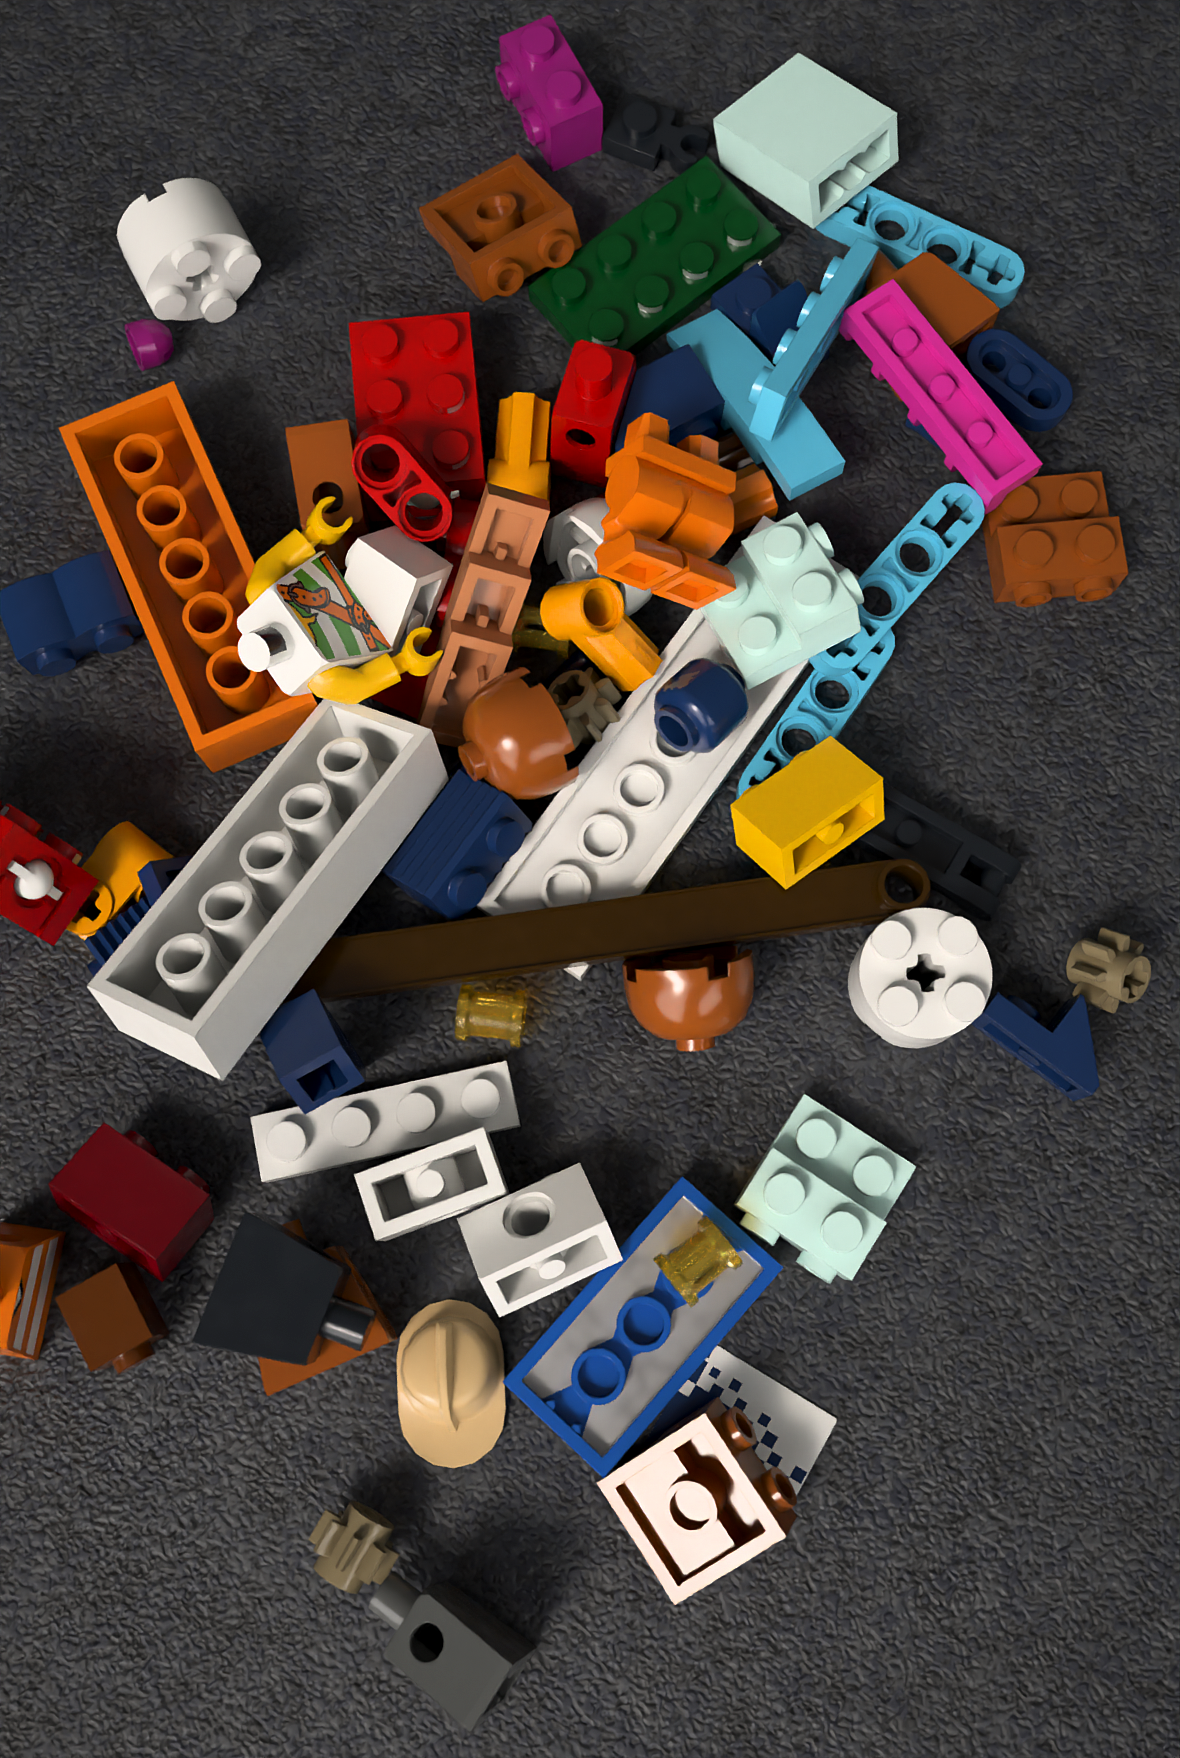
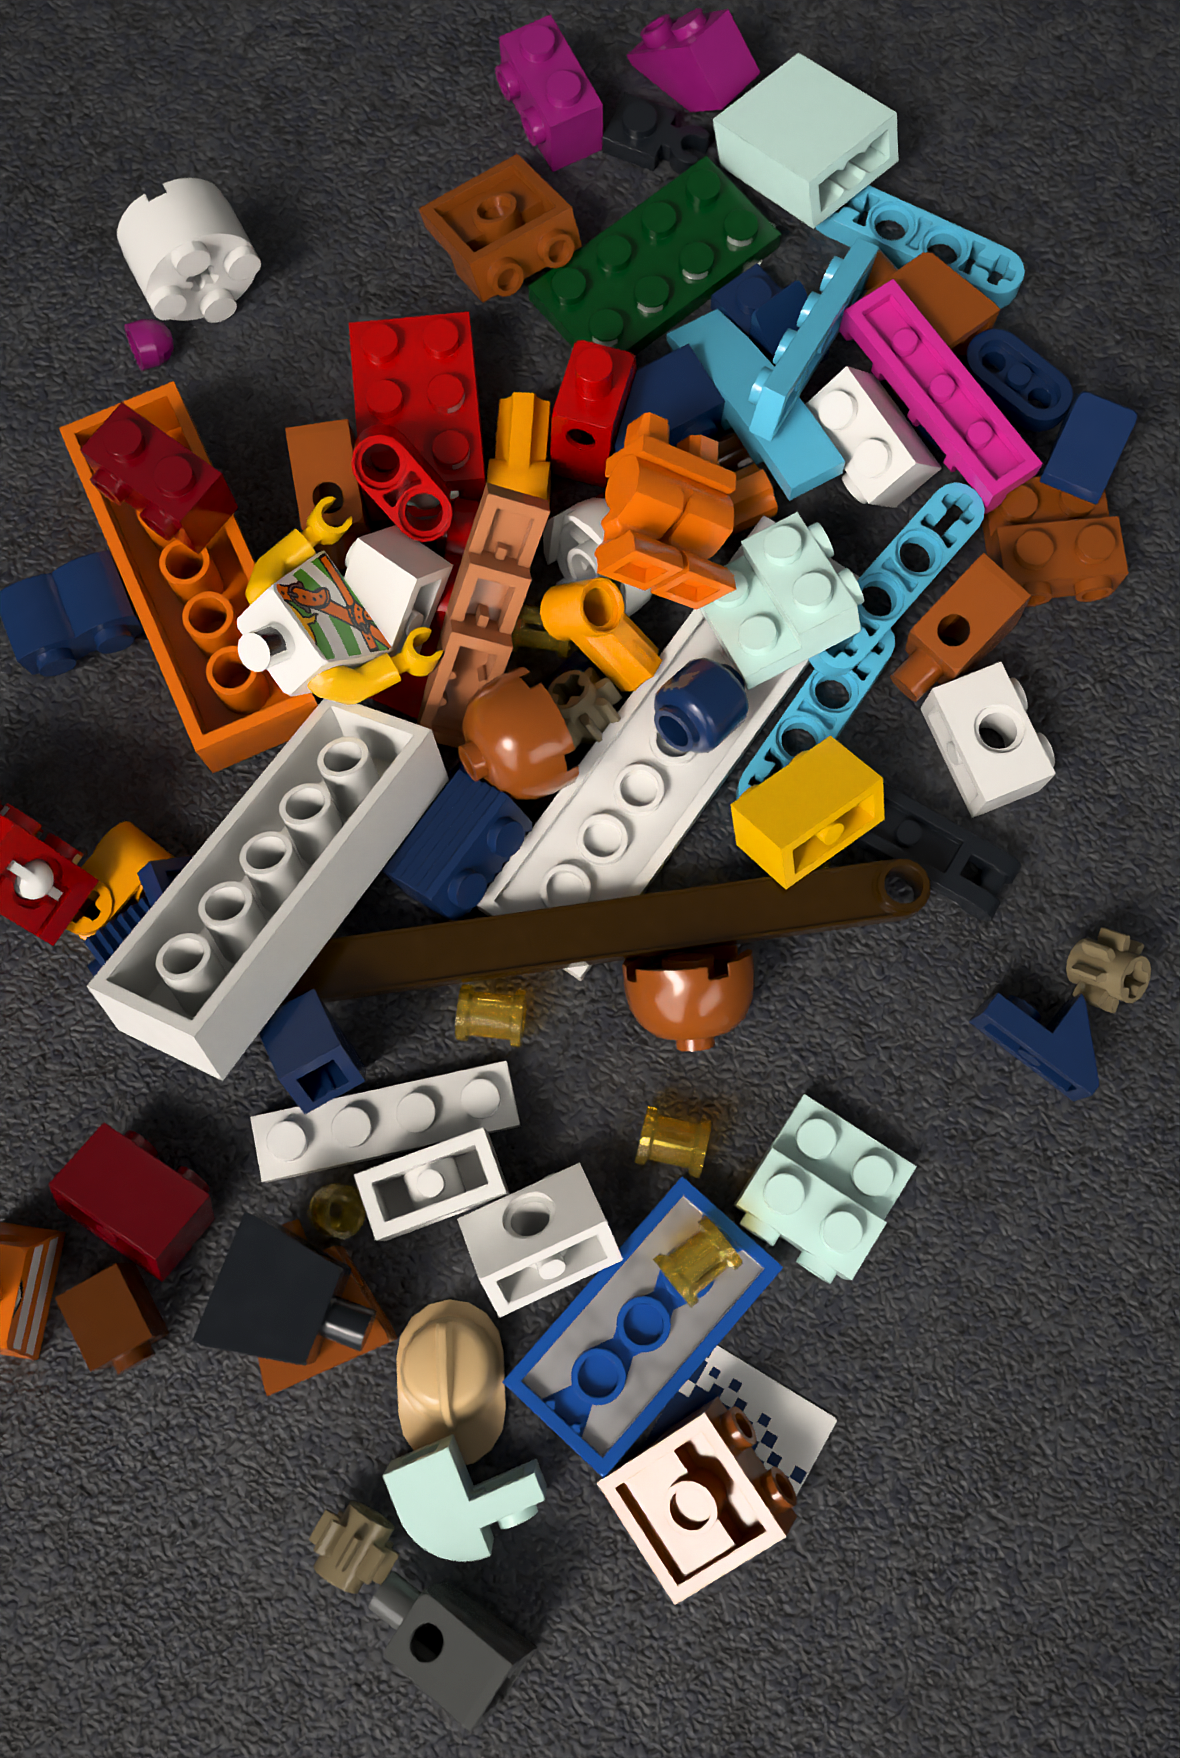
(159, 478): none -> dark red brick
(352, 1214): none -> clear yellow hinge
(449, 1512): none -> light aqua brick
(673, 1141): none -> clear yellow bush
(696, 58): none -> magenta slope
(873, 436): none -> white brick
(942, 949): white brick -> none
(974, 615): none -> dark orange torso
(983, 773): none -> white brick
(1088, 446): none -> dark blue slope

